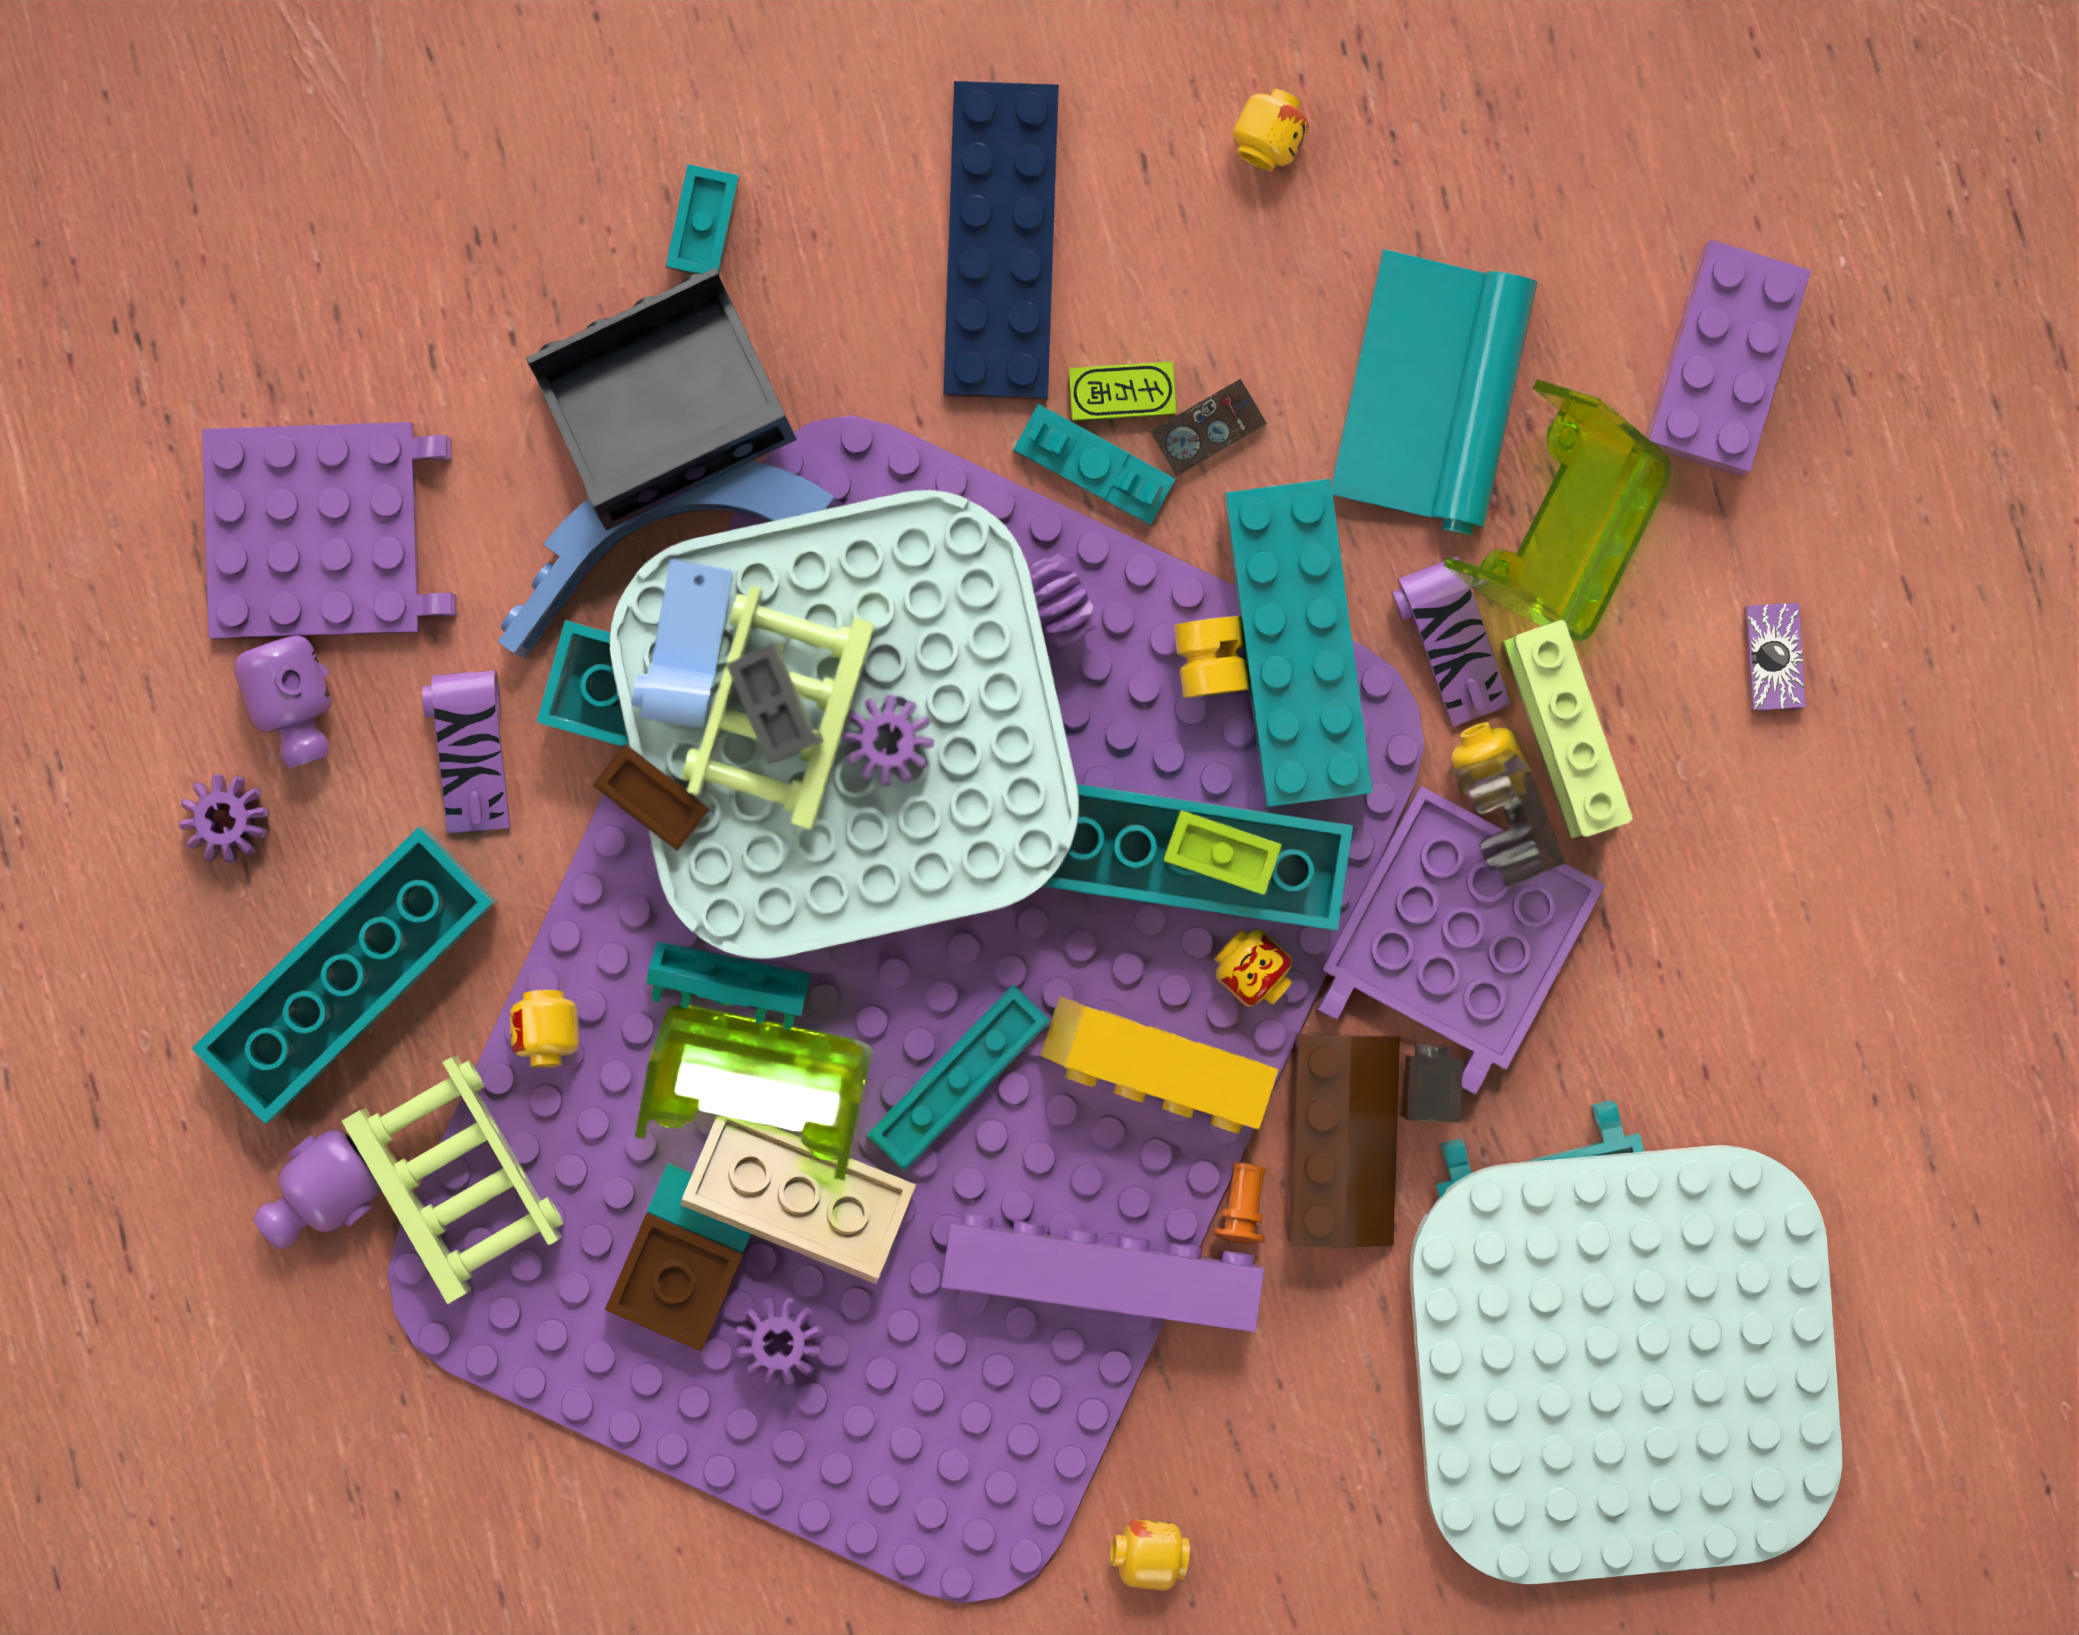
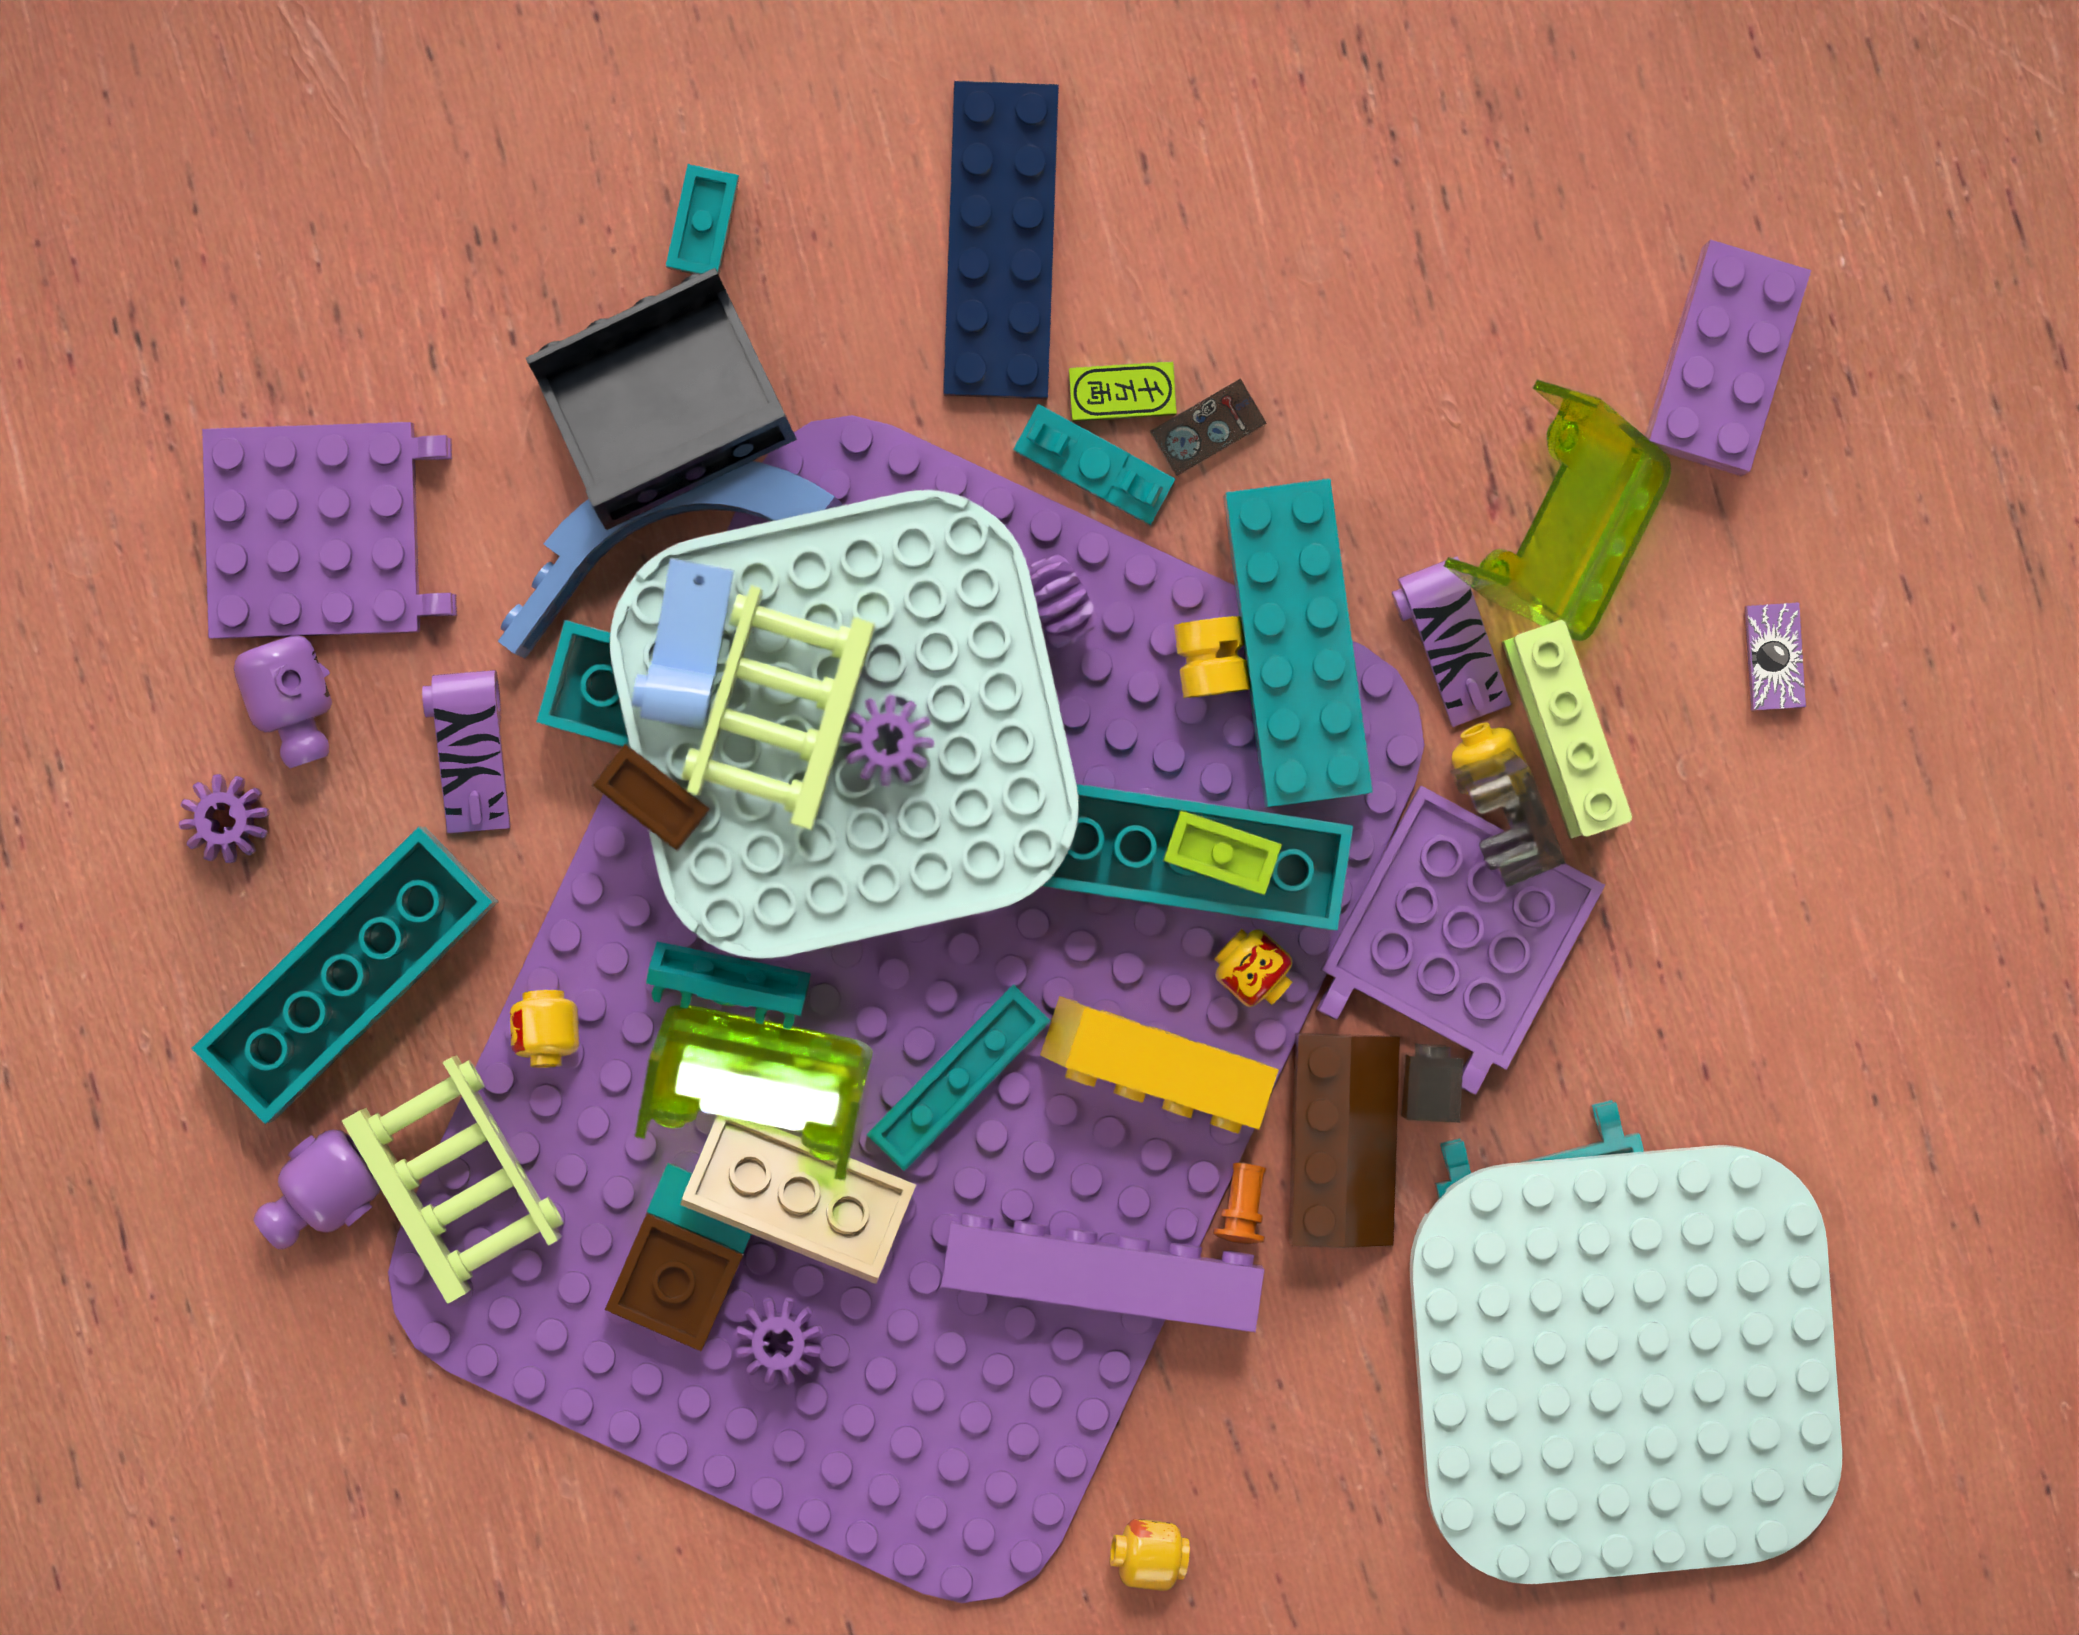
(773, 703): dark grey hinge -> none
(1270, 130): yellow head -> none
(1433, 389): teal door -> none

